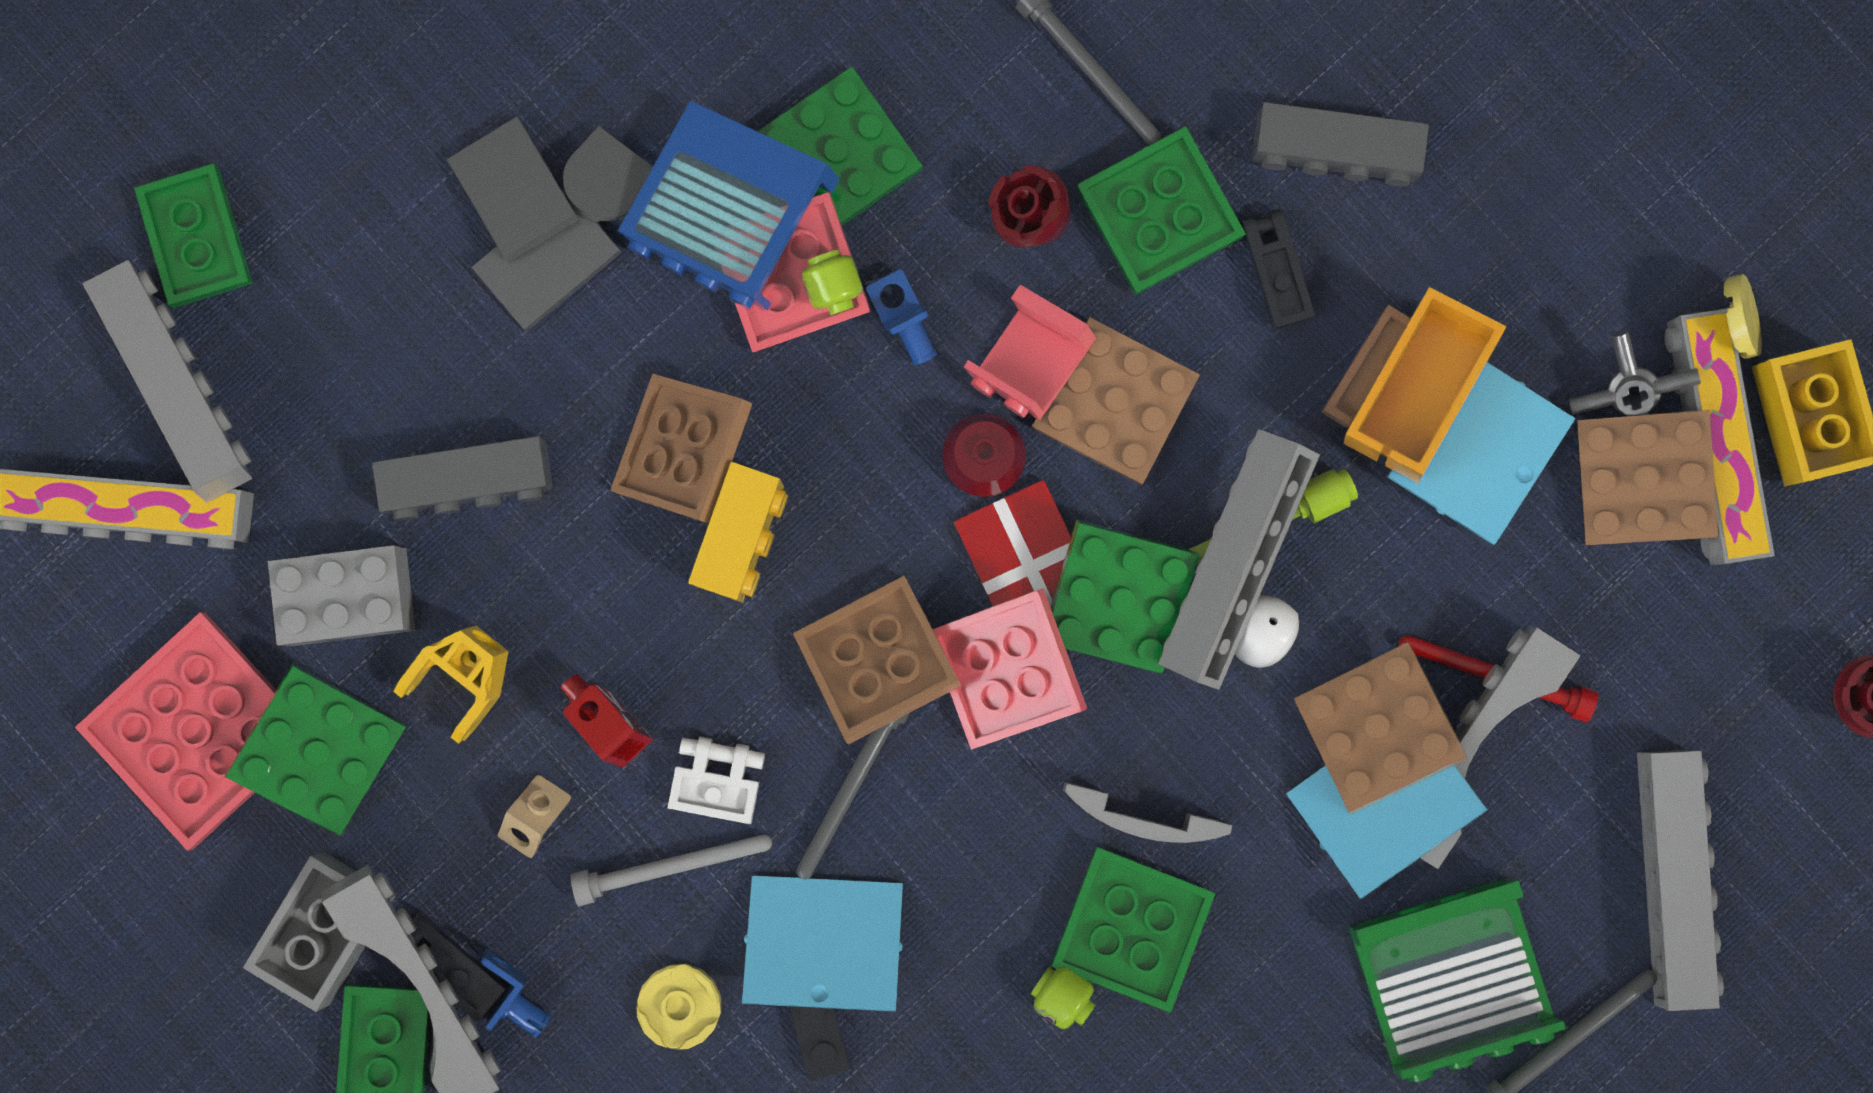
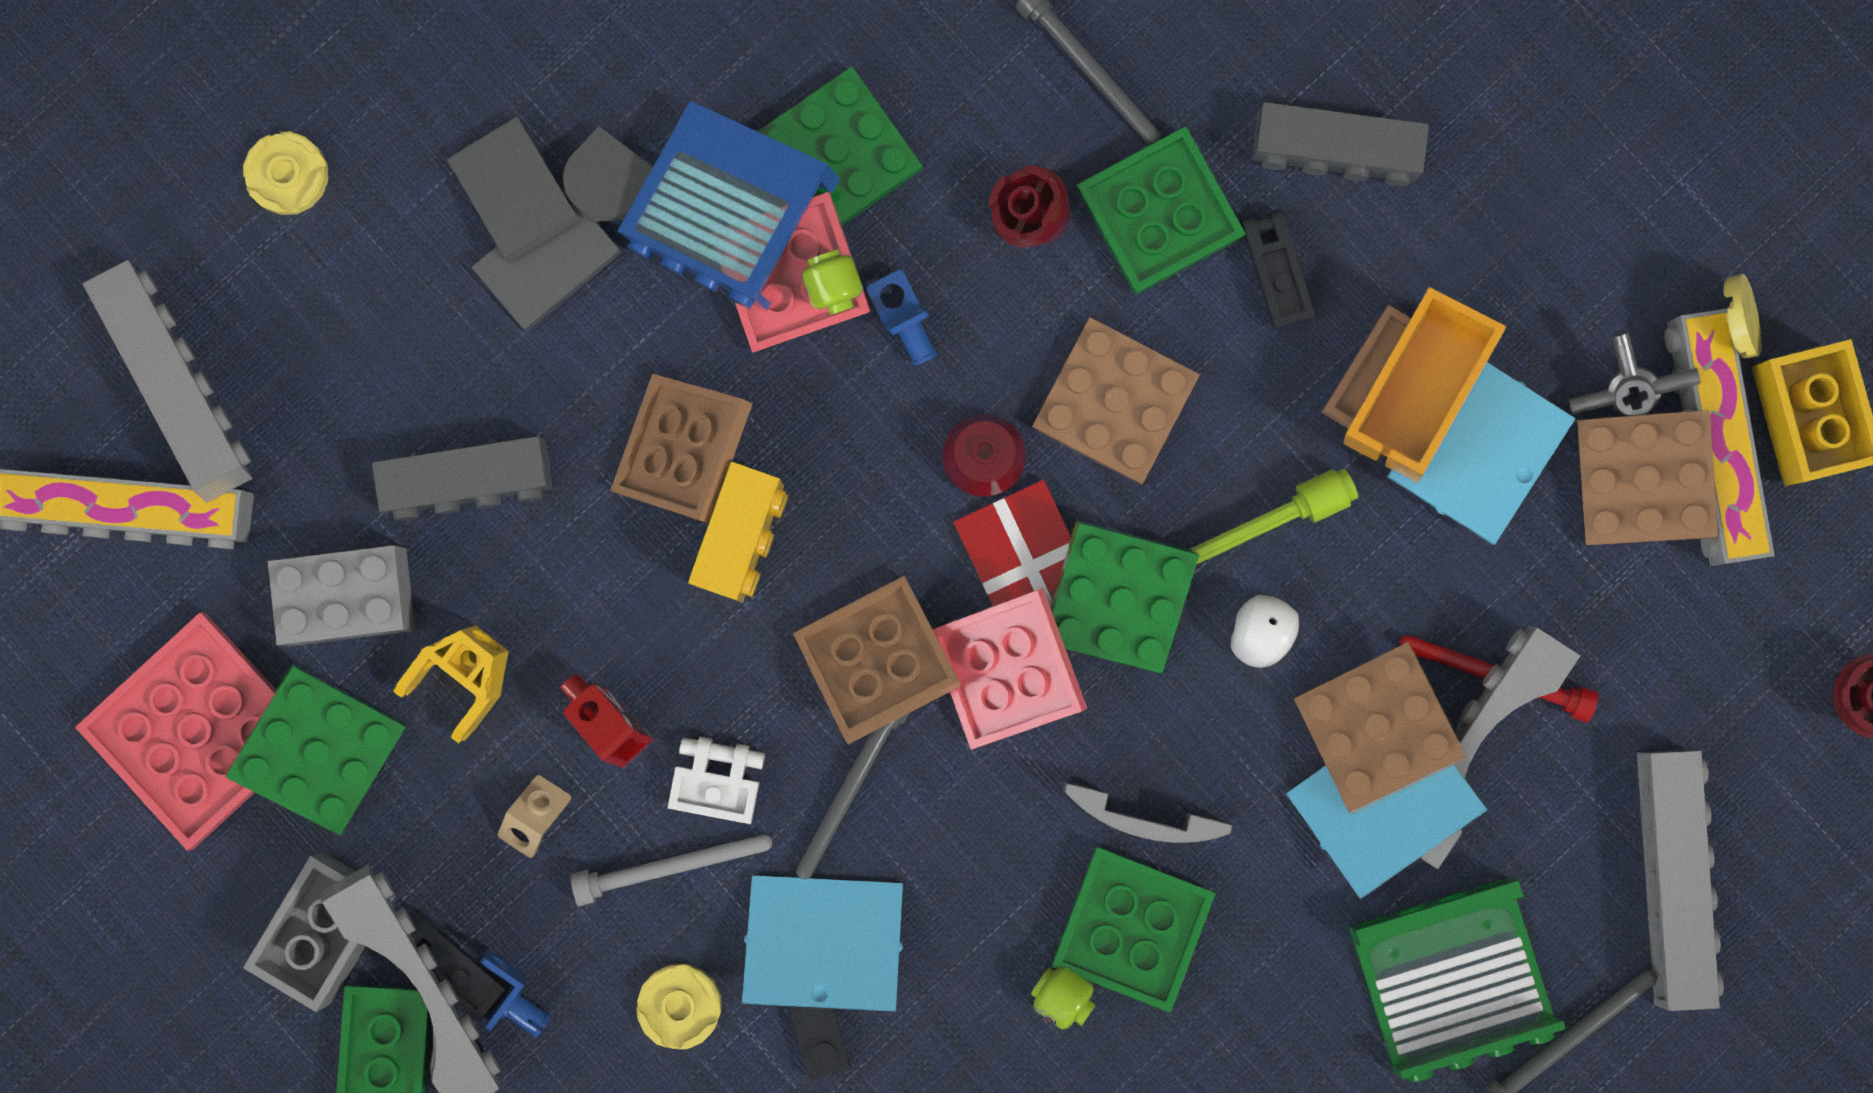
(193, 235): green plate -> none
(298, 181): none -> light yellow tile
(1032, 355): coral panel -> none
(1238, 559): light grey brick -> none

